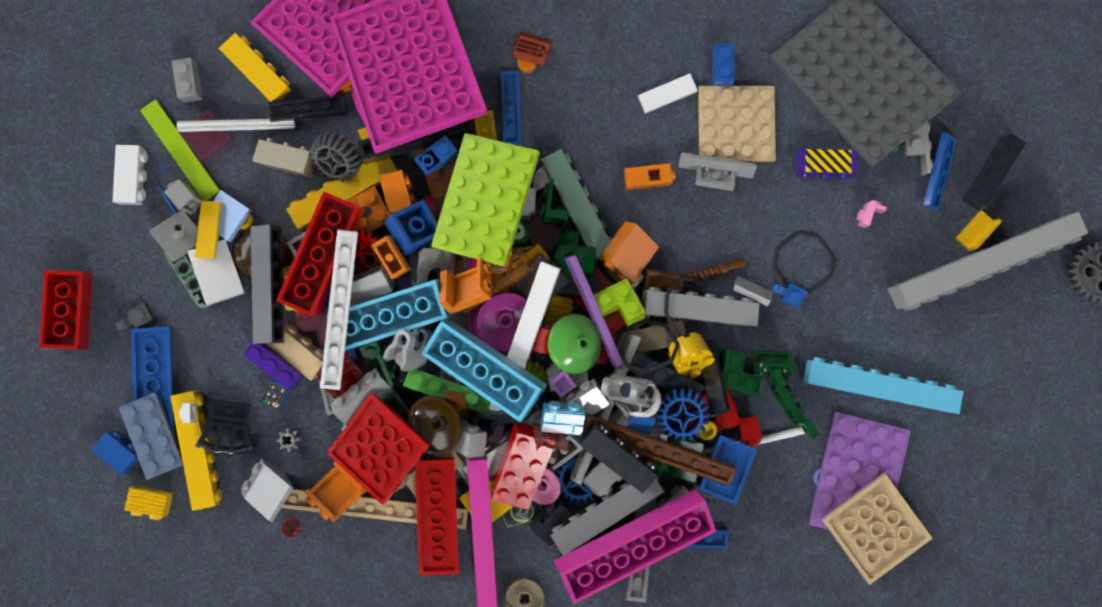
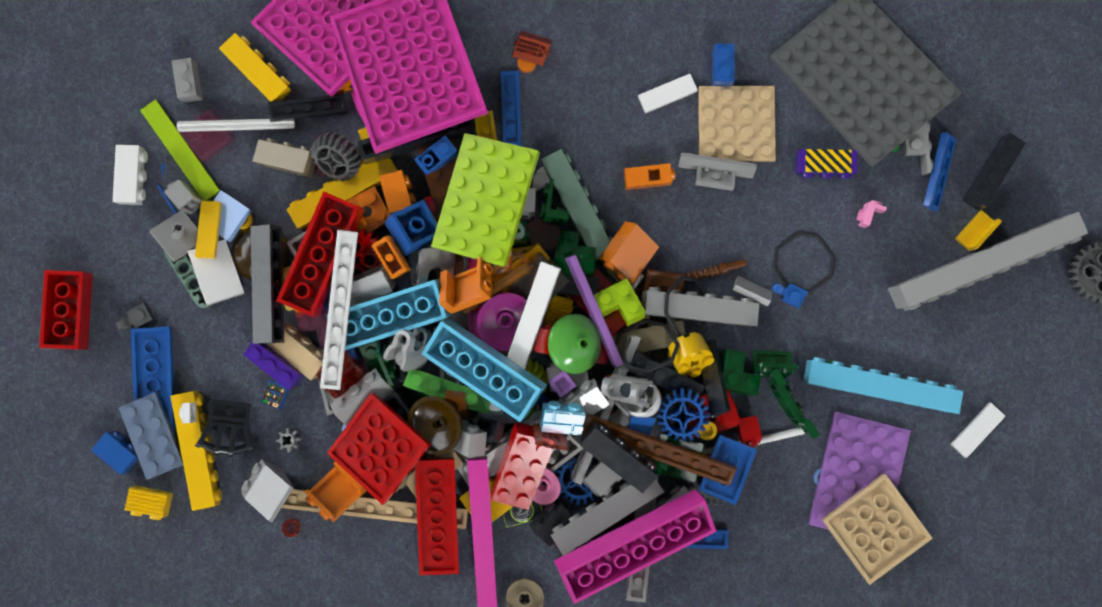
(977, 430): none -> white tile

